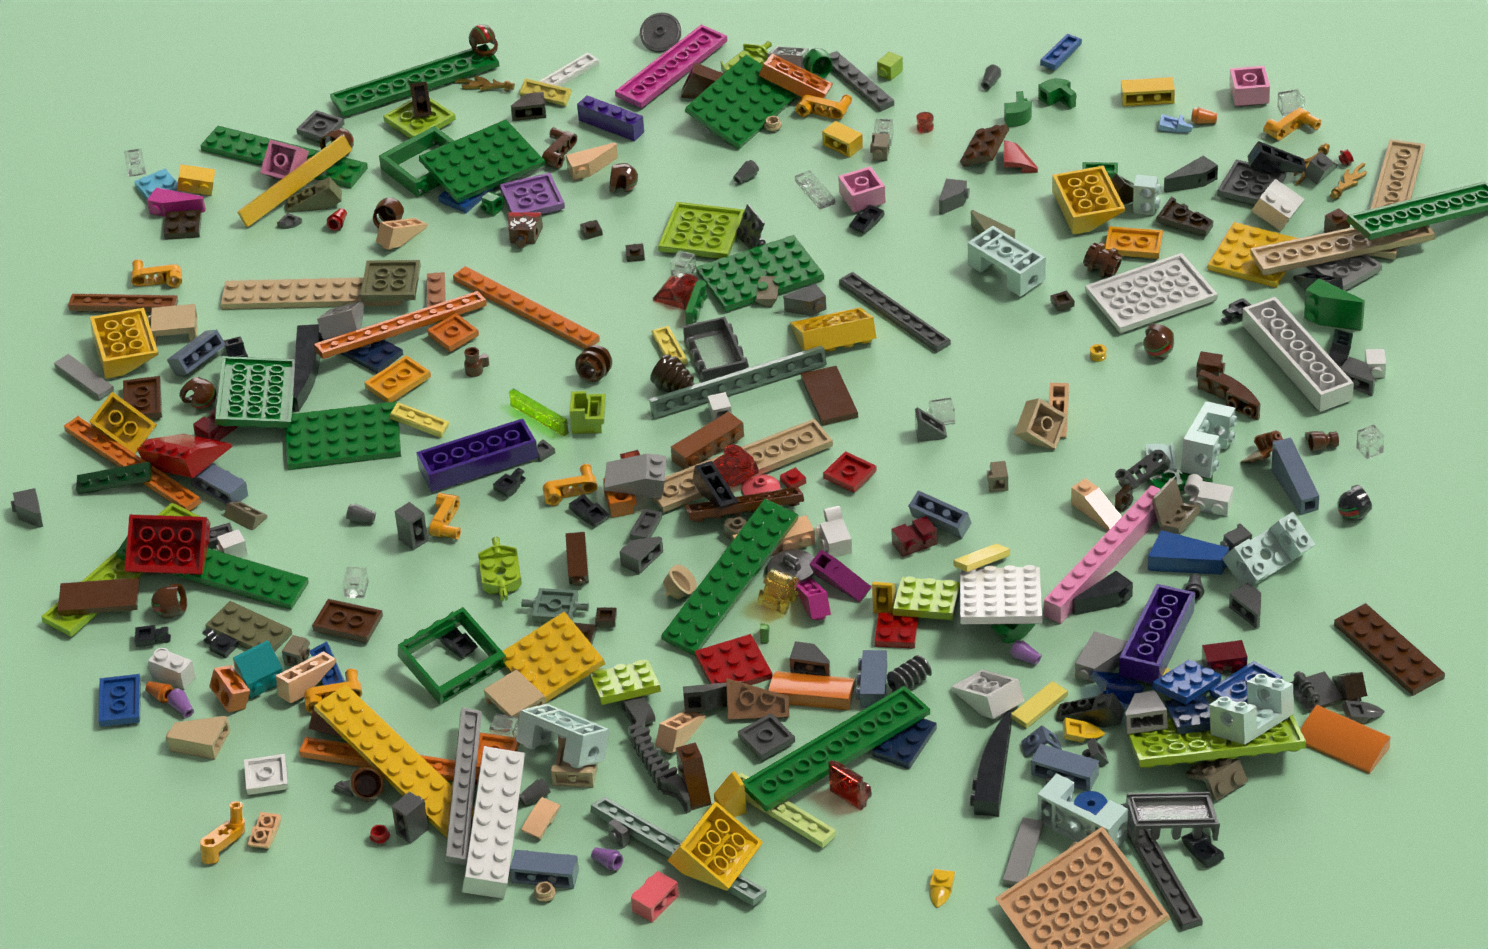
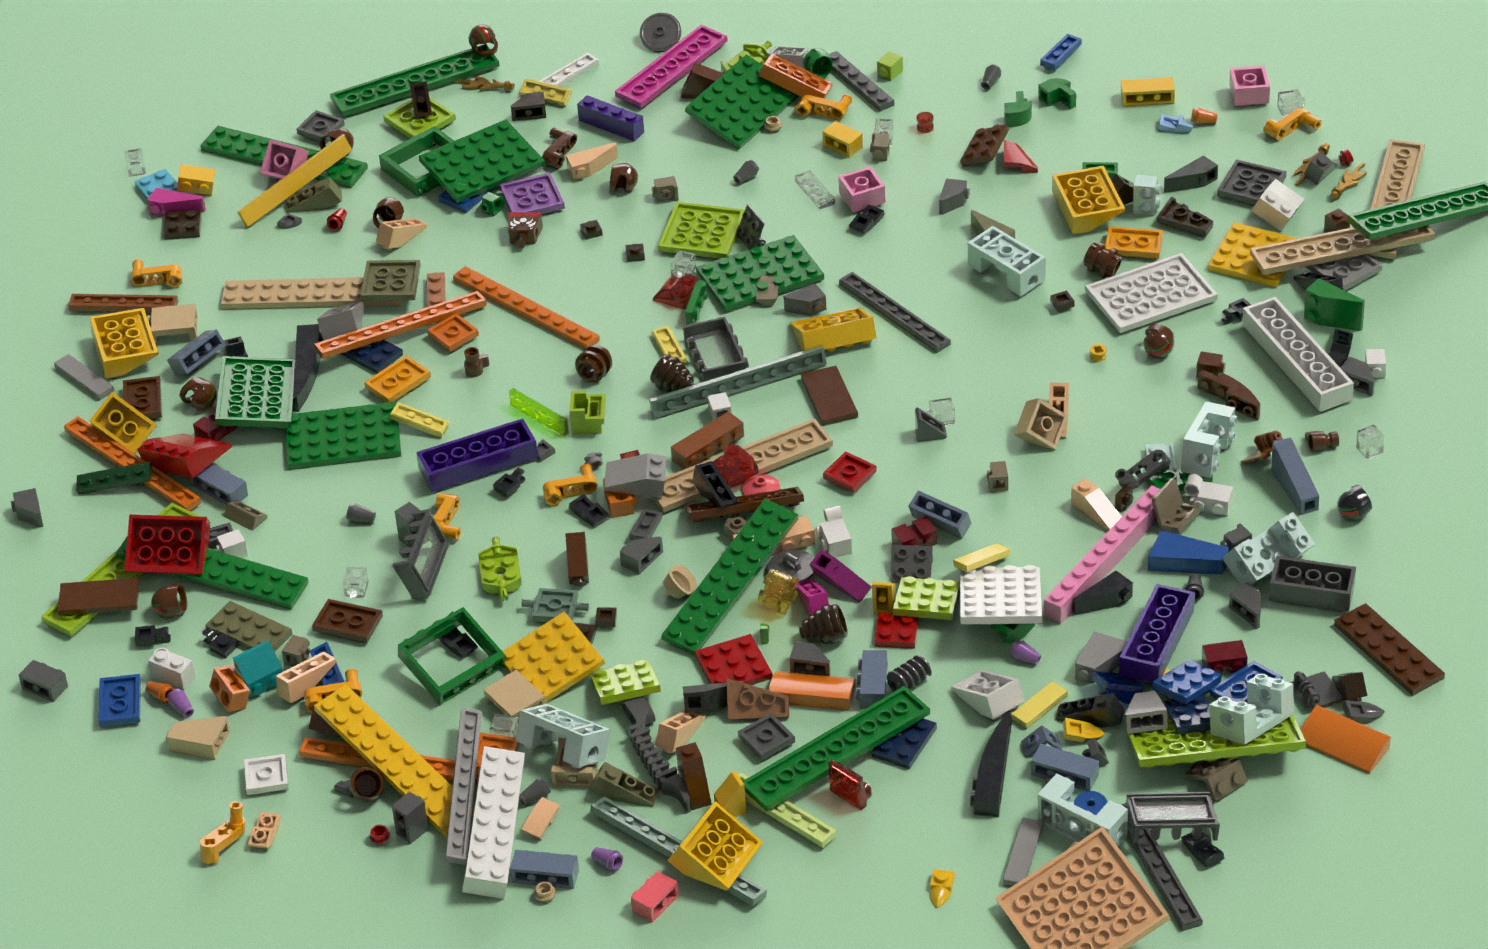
(43, 680): none -> dark grey brick
(424, 557): none -> dark grey window
(594, 459): none -> light grey plate
(618, 833): flat silver plate -> none
(623, 787): none -> olive slope
(665, 189): none -> dark tan brick
(793, 478): red plate -> none
(825, 625): none -> dark brown piece
(911, 561): none -> dark grey hinge
(1274, 160): black slope -> none
(1312, 583): none -> dark grey brick

